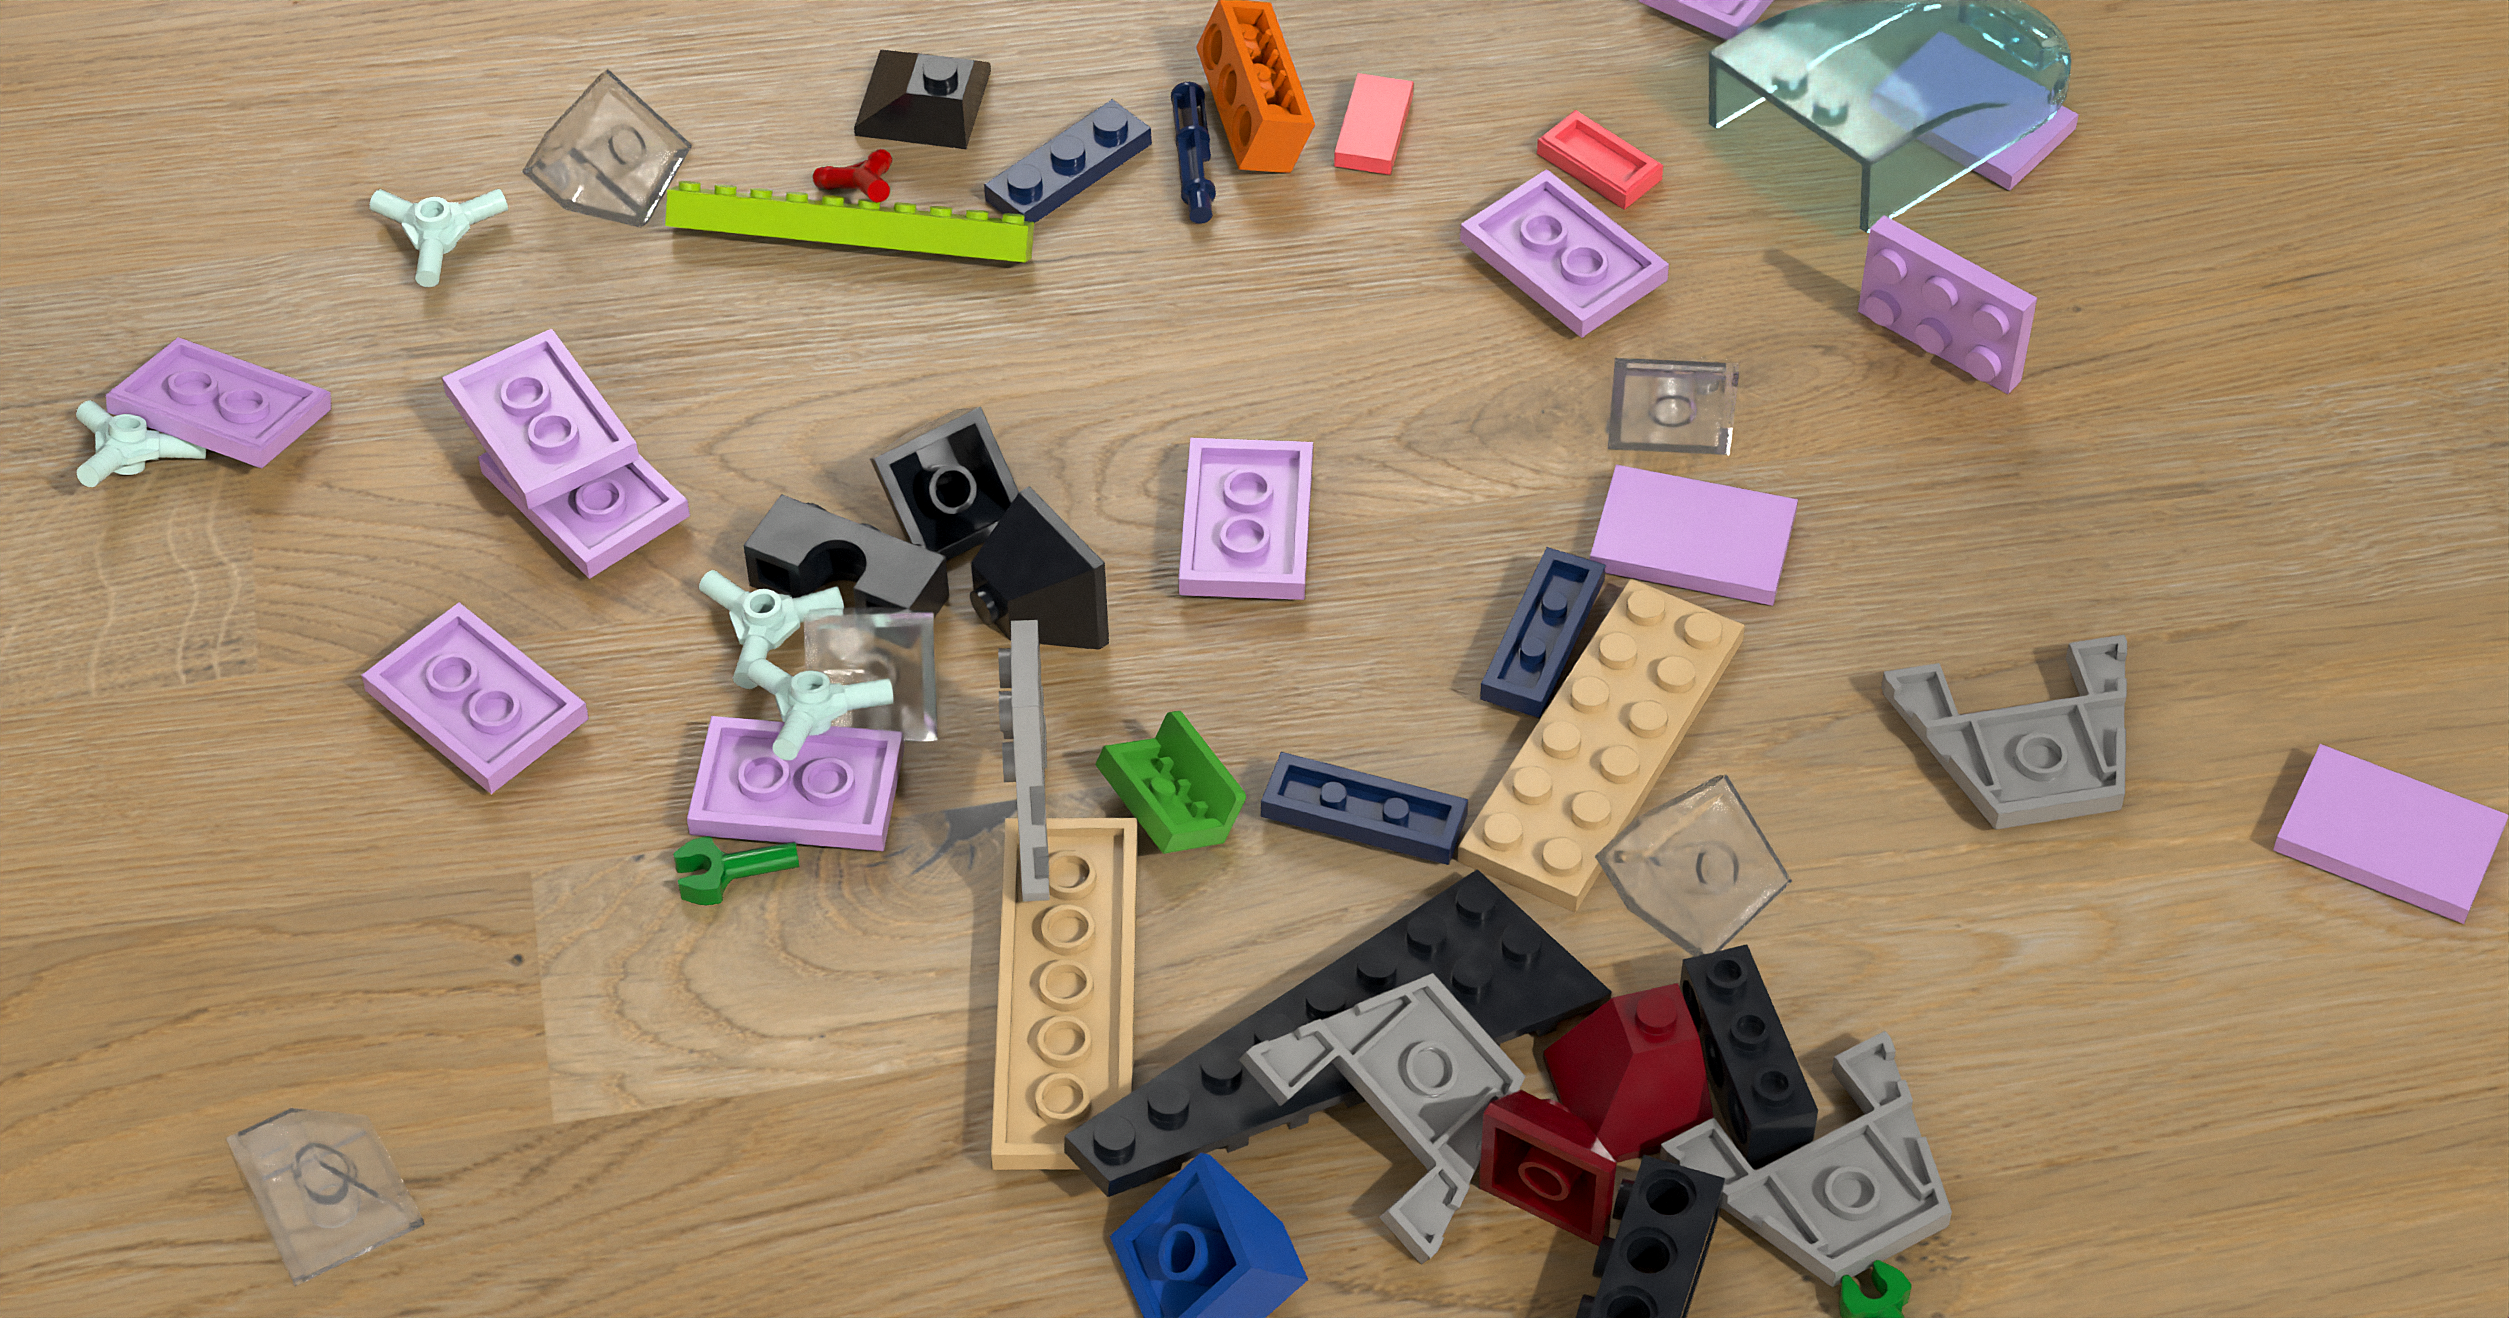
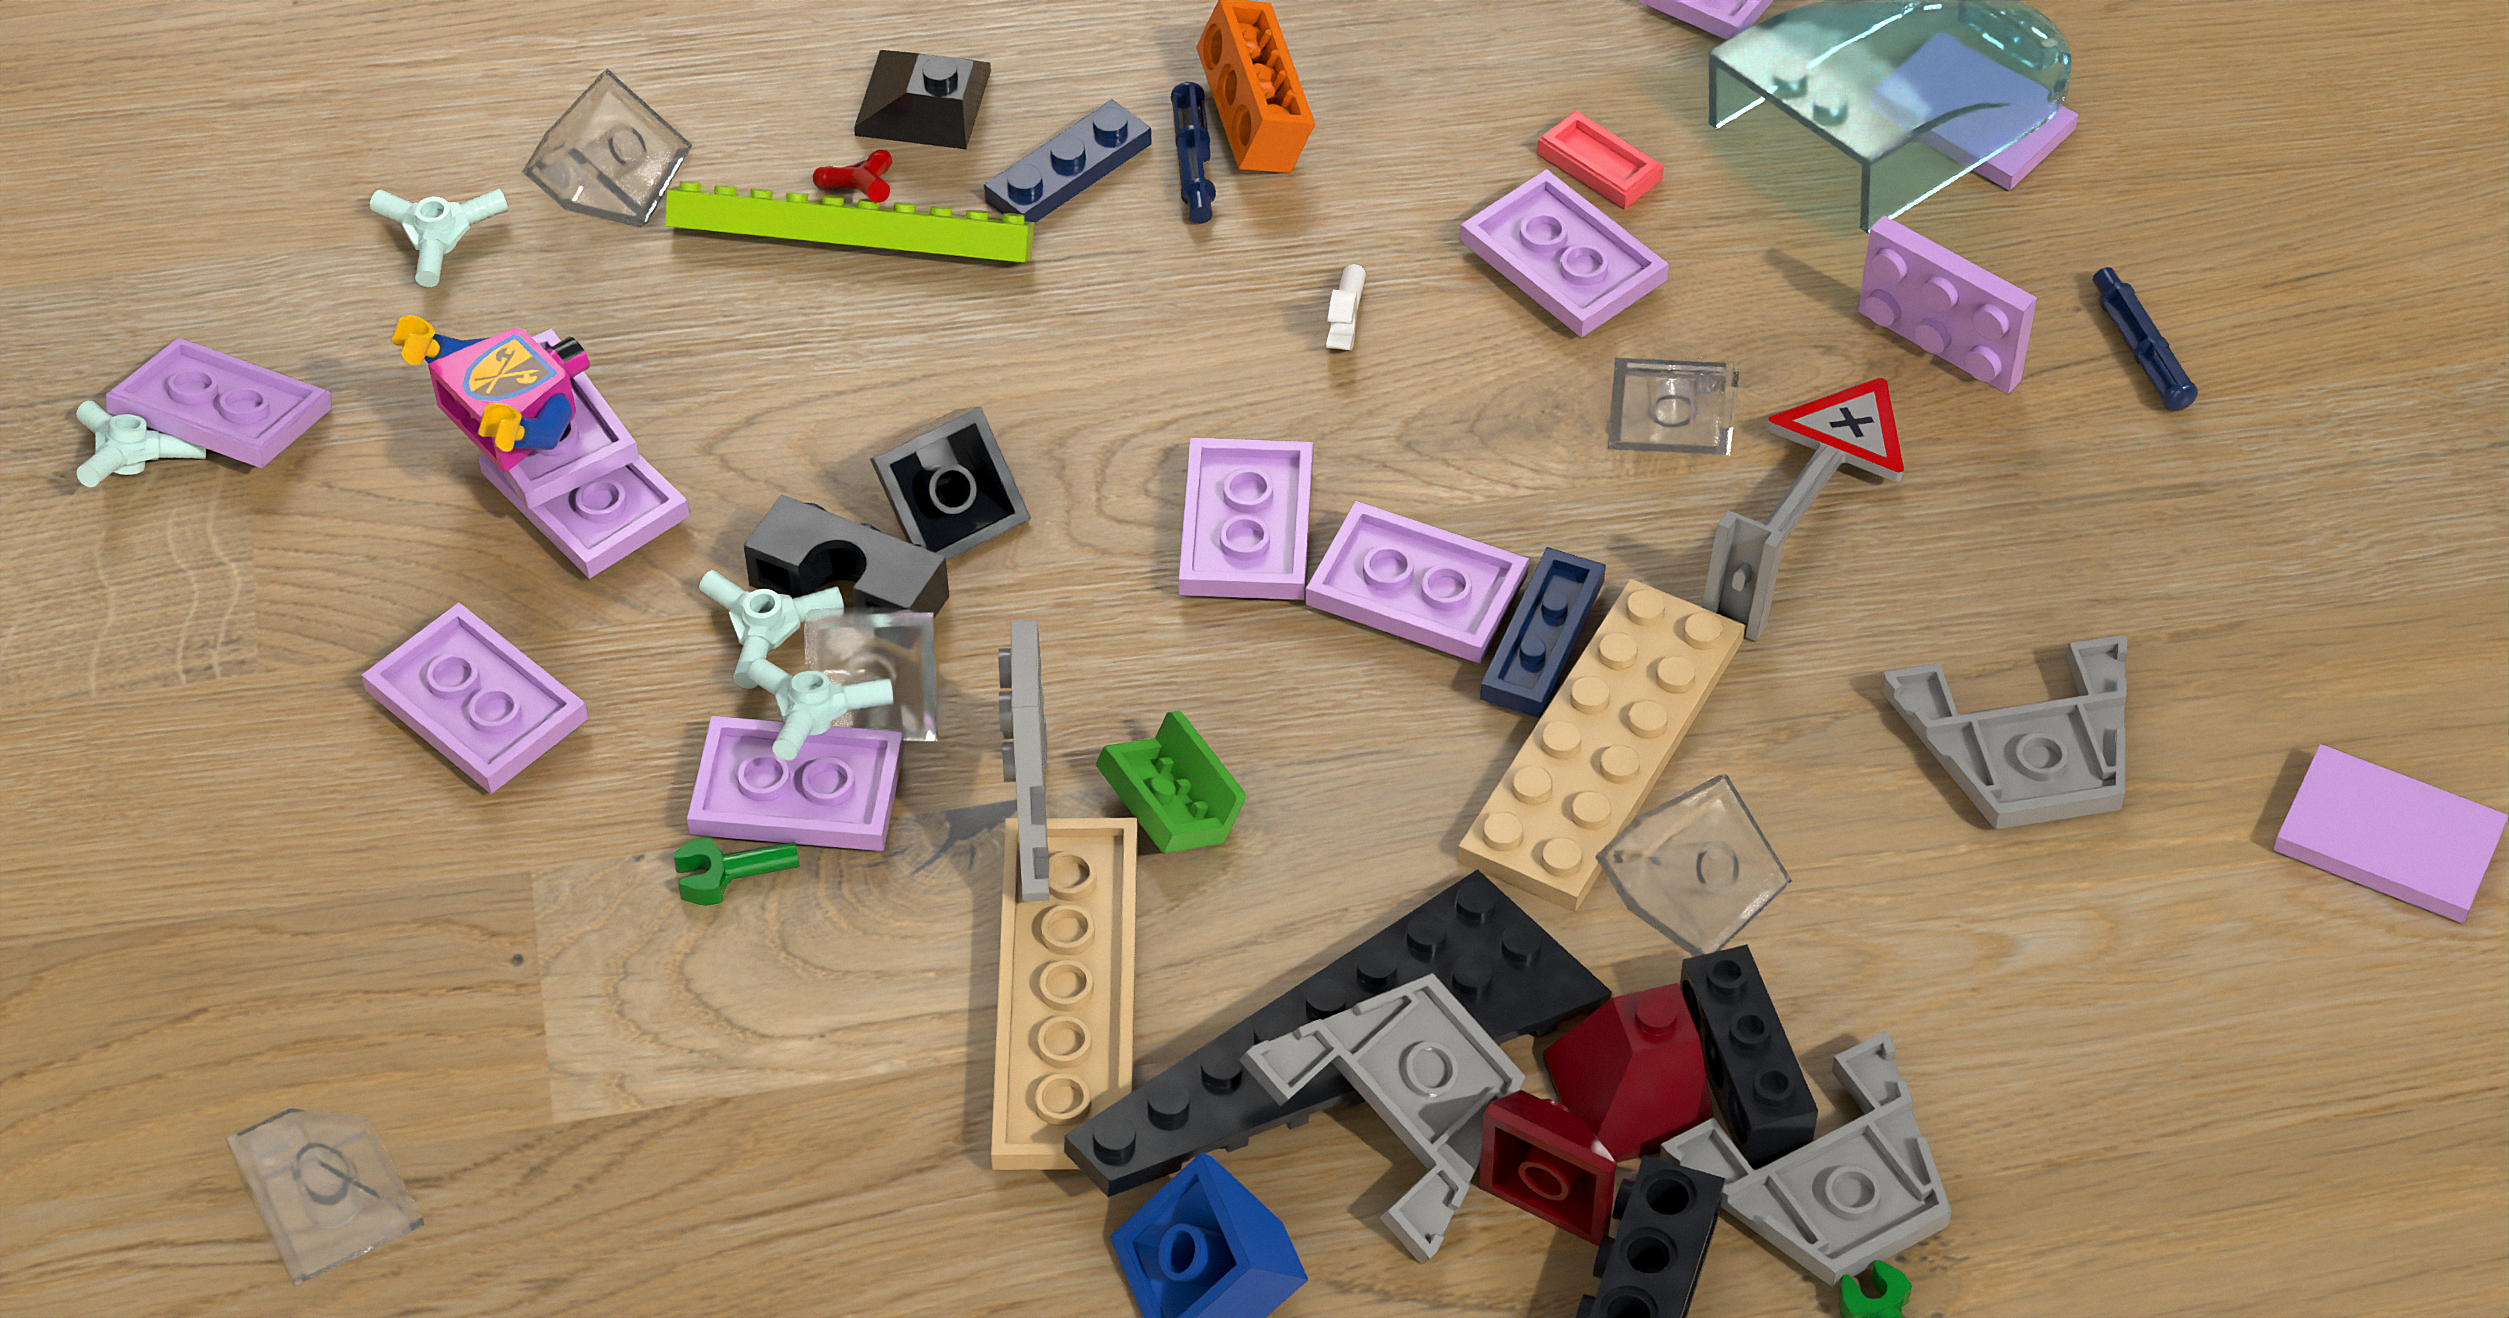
(498, 387): none -> torso
(1042, 573): black slope -> none
(1344, 308): none -> white bar
(1364, 808): dark blue plate -> none
(1373, 124): tile -> none
(1417, 581): none -> lavender plate
(1694, 534): lavender tile -> none
(1842, 428): none -> light grey piece
(2145, 340): none -> dark blue piece

